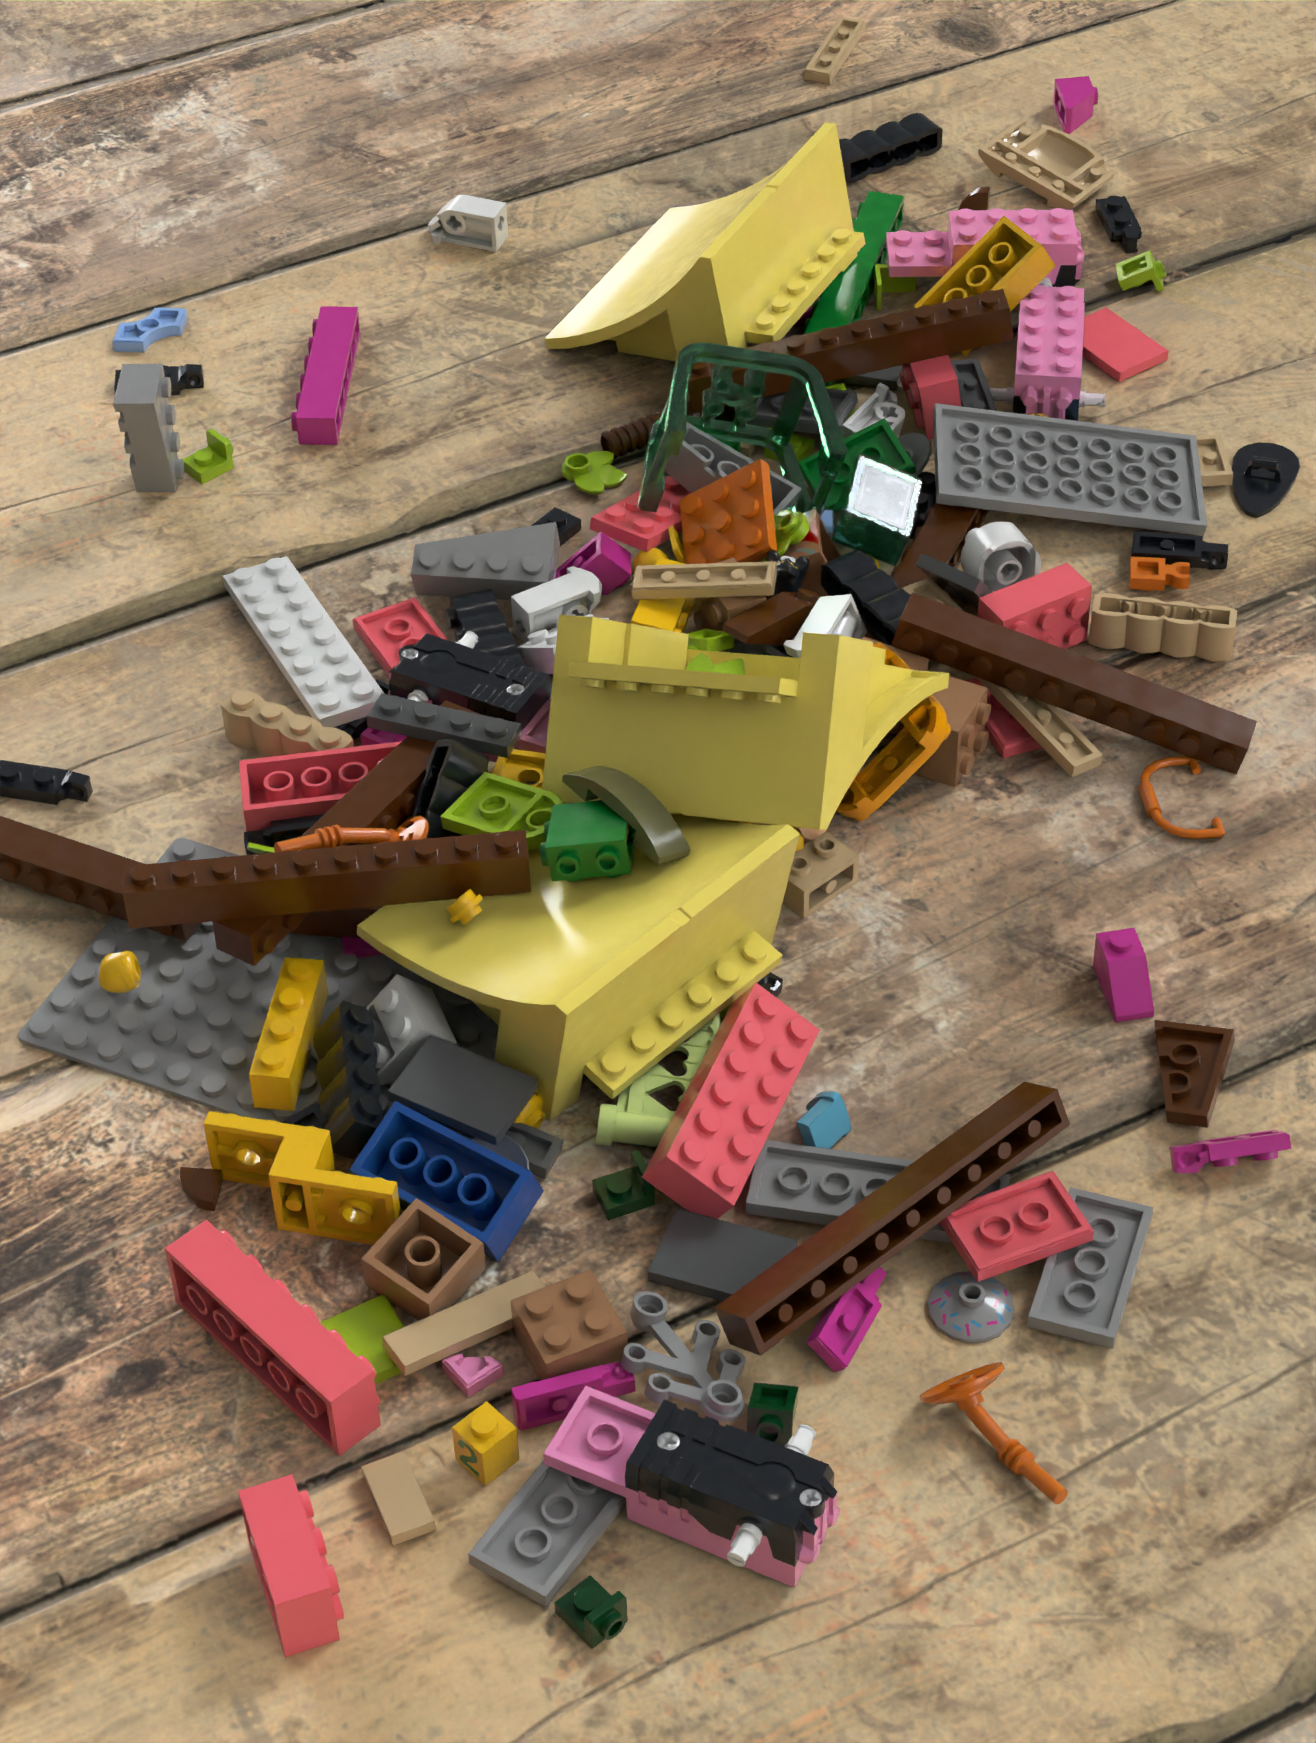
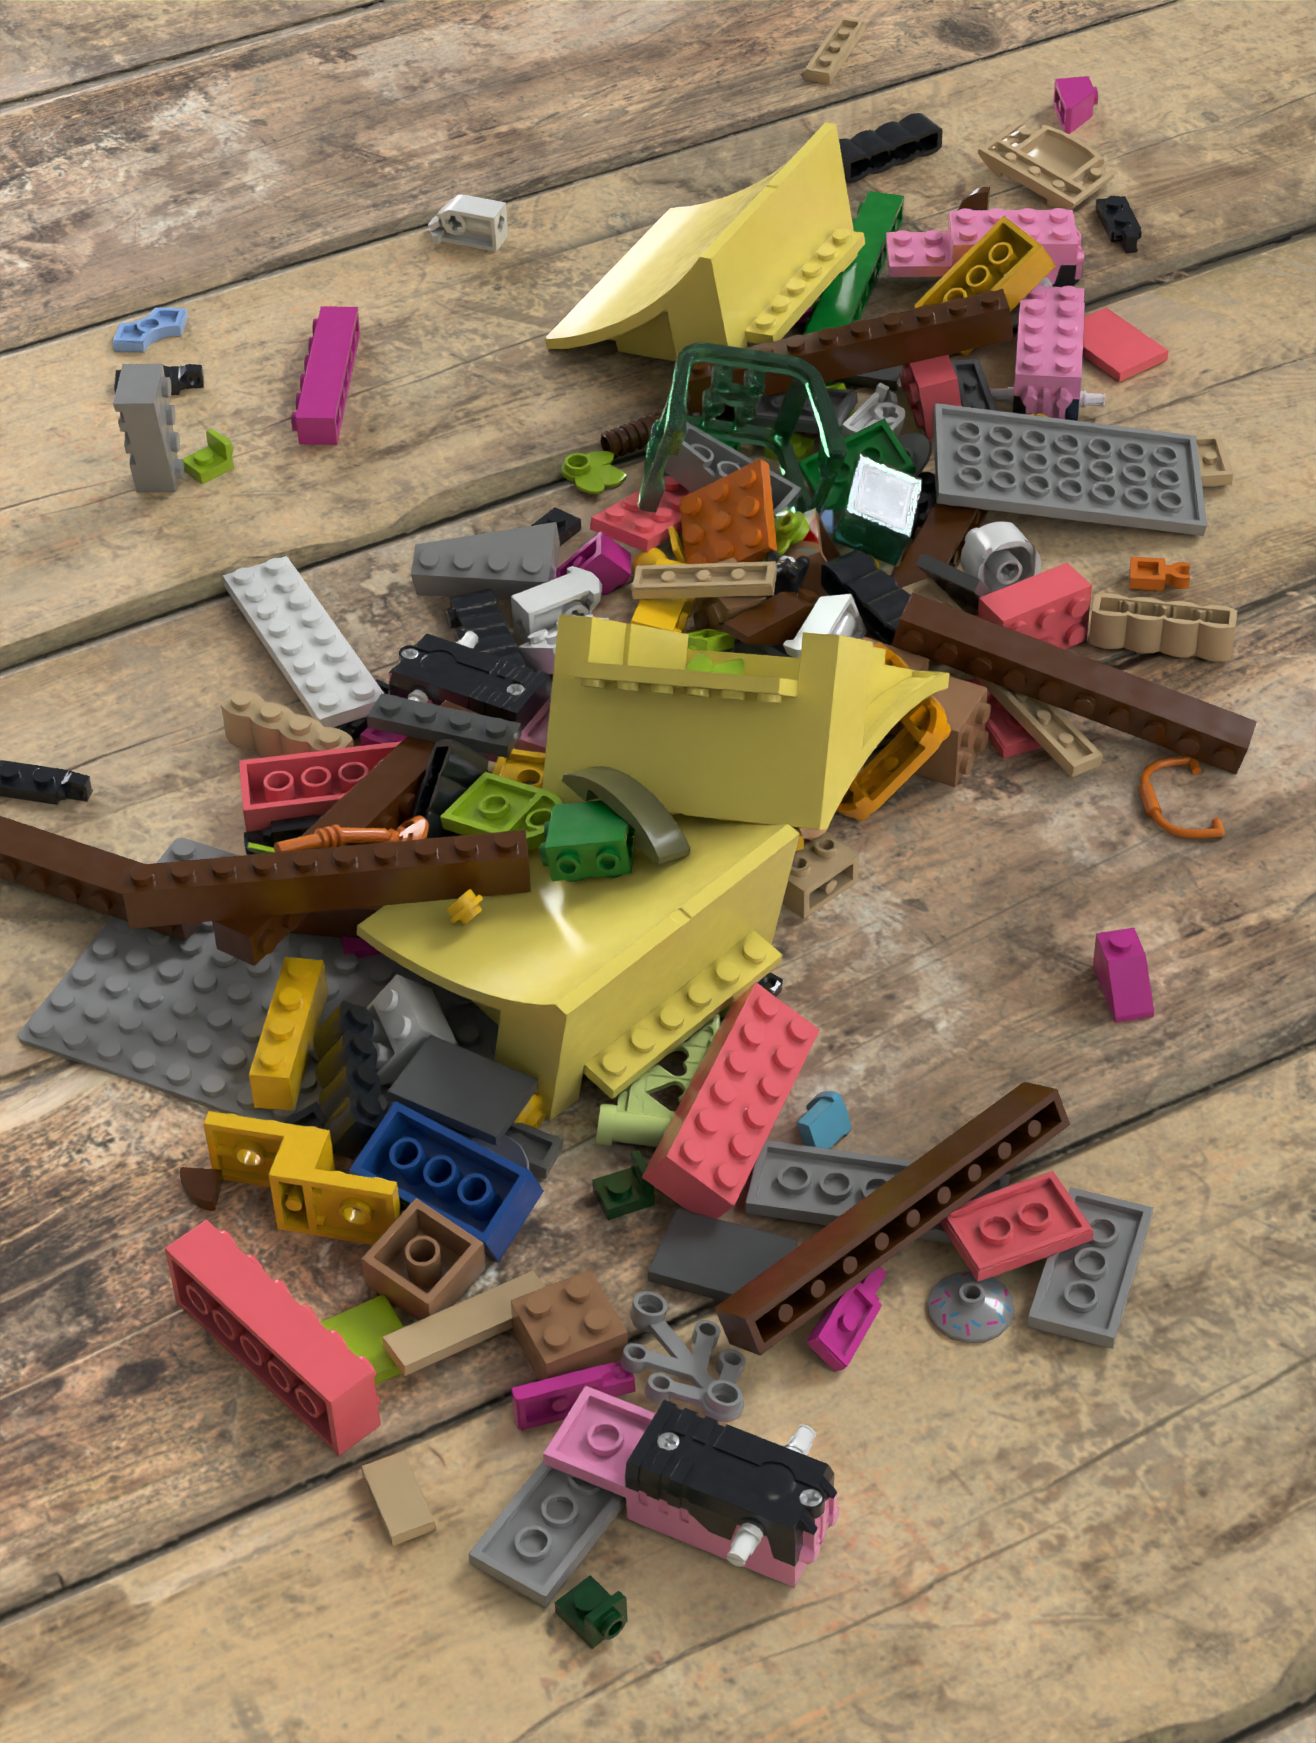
(119, 972): yellow piece -> none
(292, 1564): coral brick -> none
(393, 628): coral tile -> none
(472, 1373): bright pink tile -> none
(485, 1443): yellow brick -> none
(772, 1412): dark green bracket -> none
(885, 284): lime bracket -> none
(966, 1392): orange dish -> none
(1139, 270): lime bracket -> none
(1180, 549): black hinge -> none
(1192, 1069): reddish brown wing -> none
(1225, 1150): dark pink hinge -> none
(1263, 476): black shield -> none

